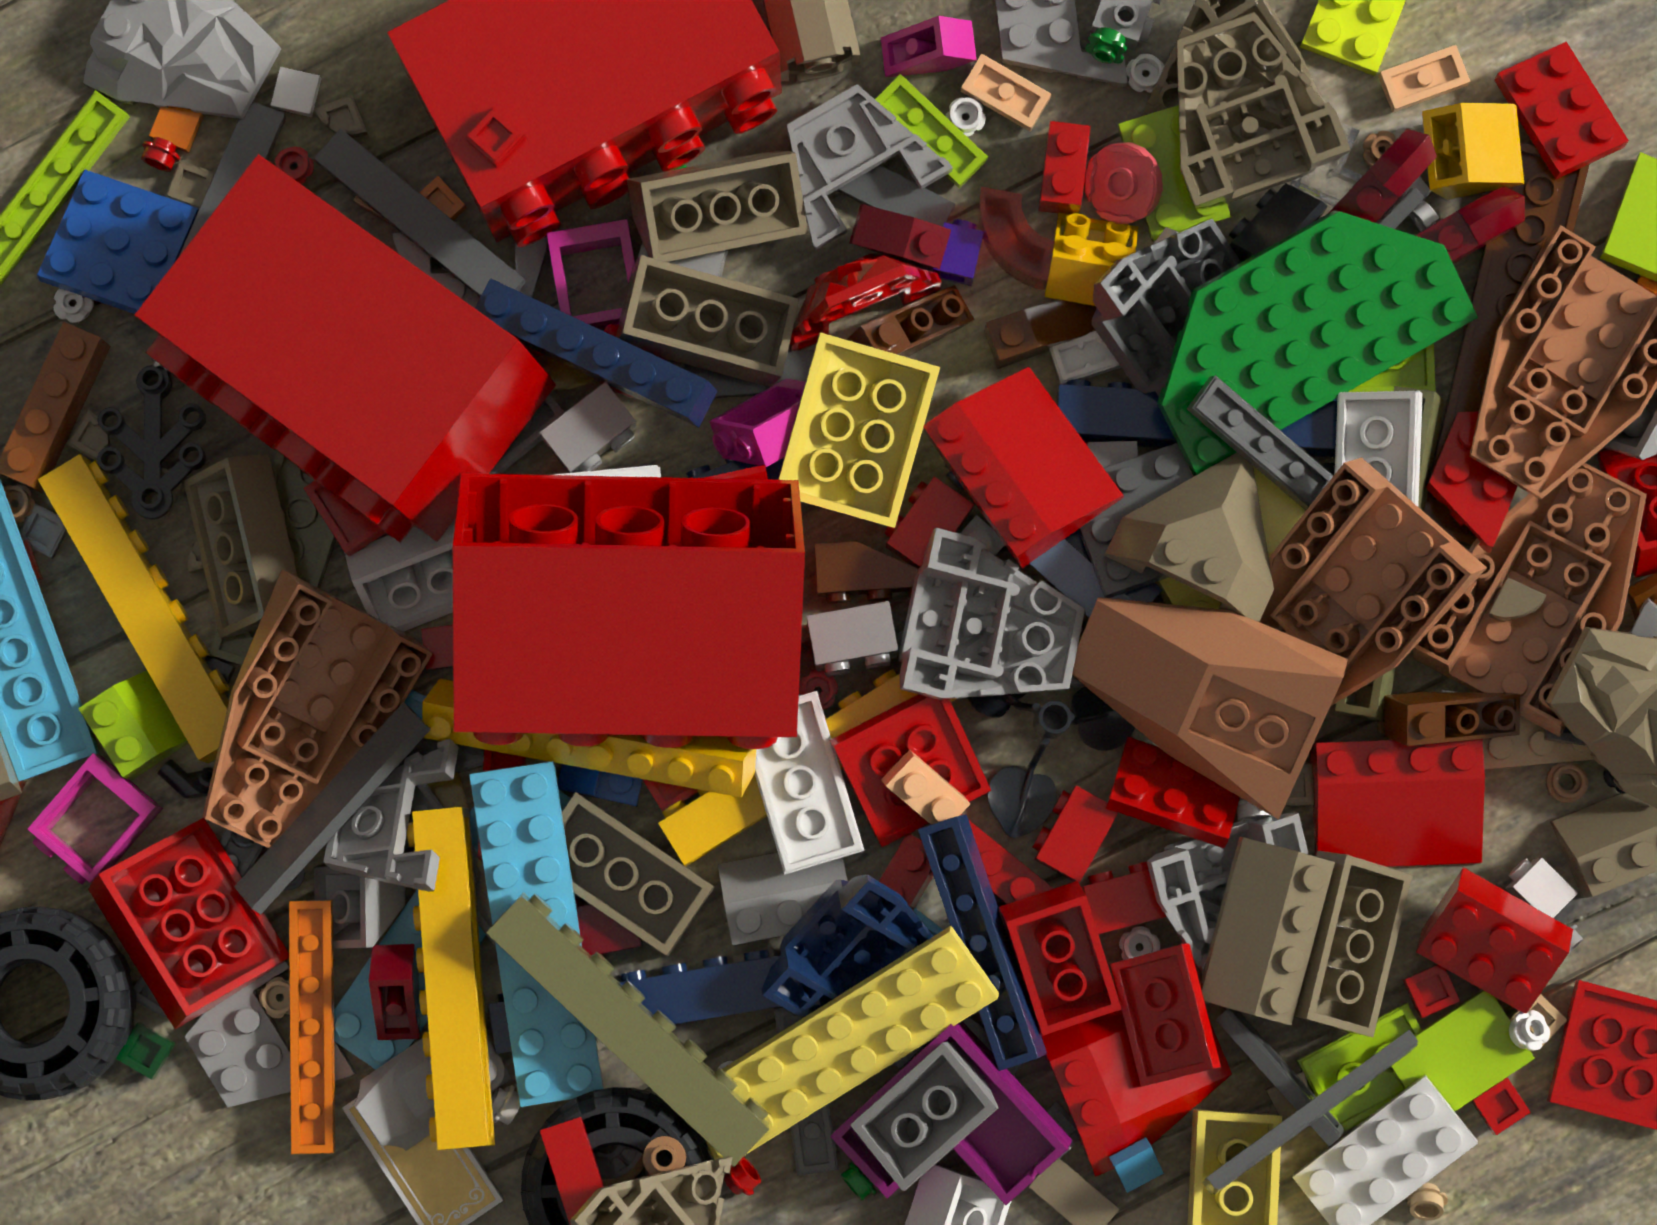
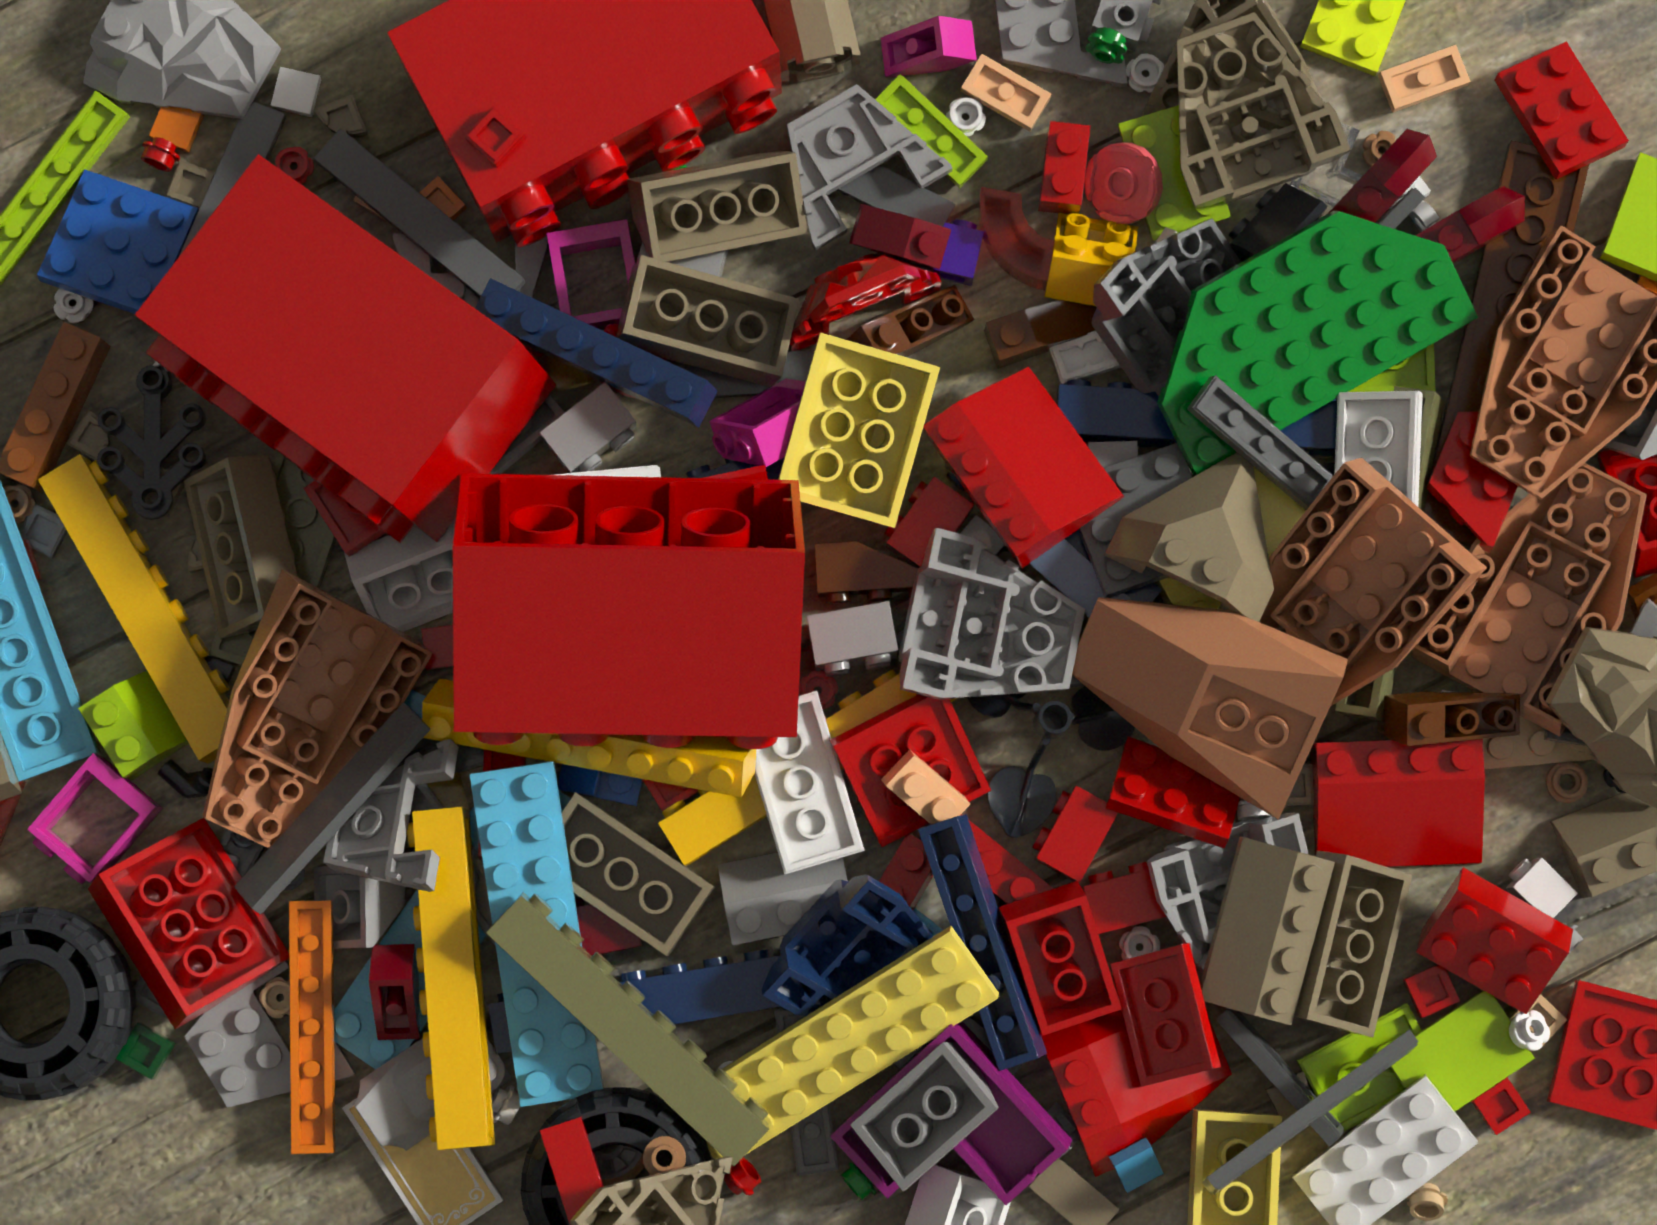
(1474, 148): yellow slope -> none
(1516, 601): dark tan tile -> none

